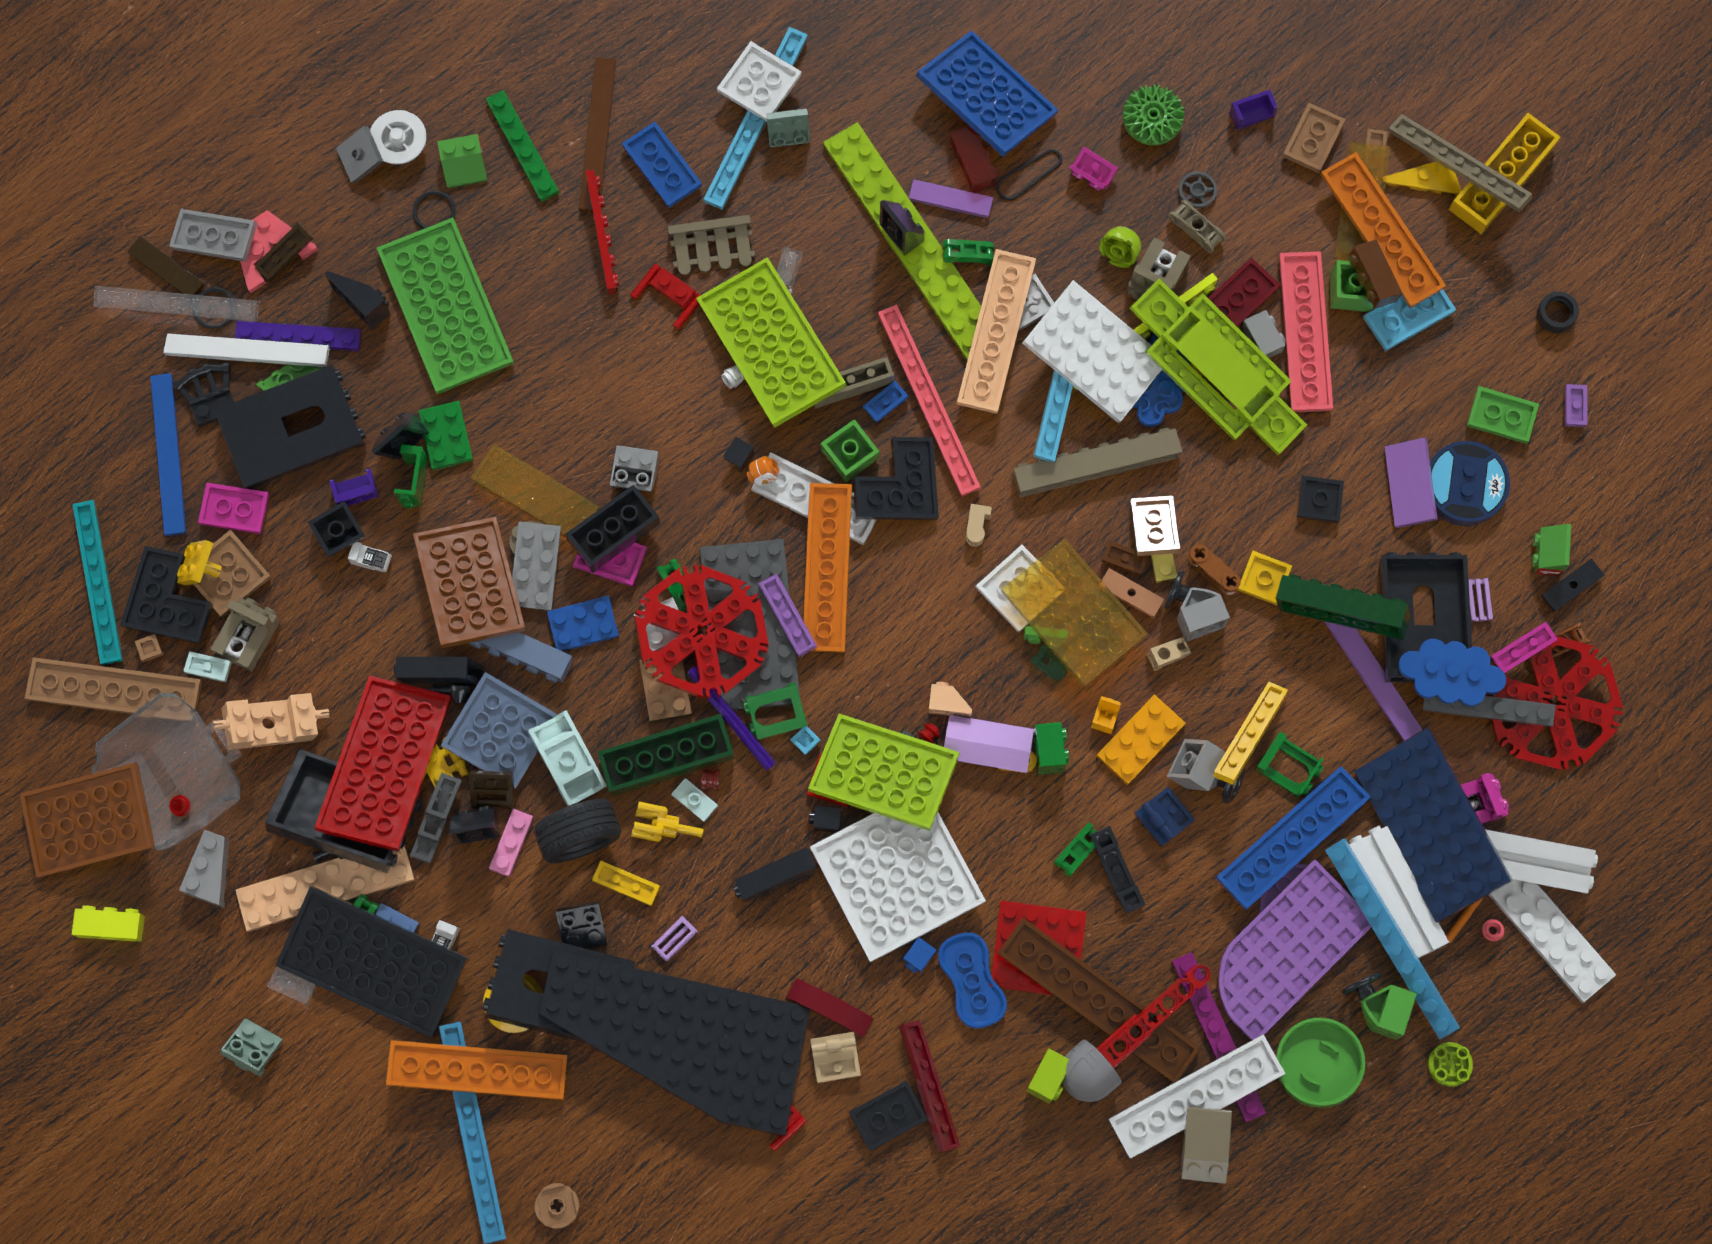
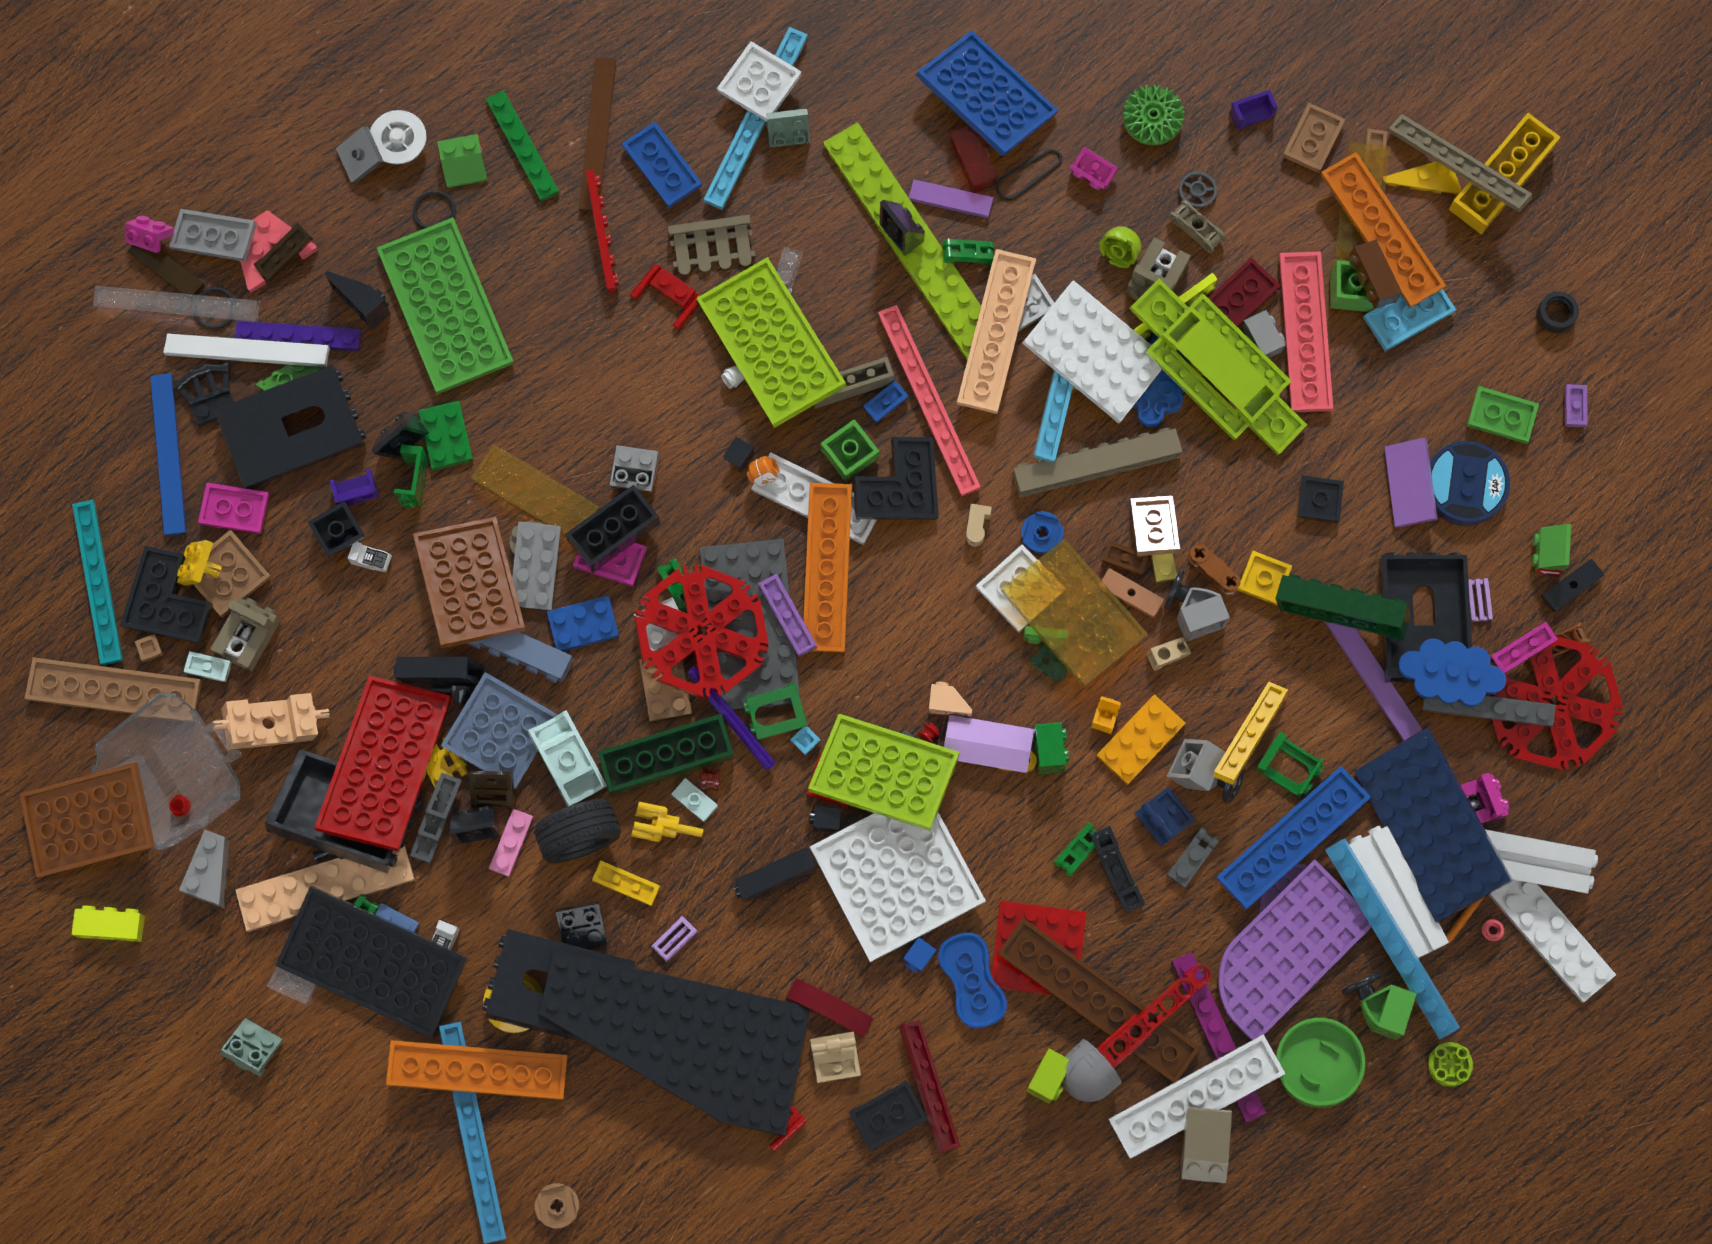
(147, 233): none -> dark pink bracket
(1035, 523): none -> blue plate
(1192, 858): none -> dark grey plate

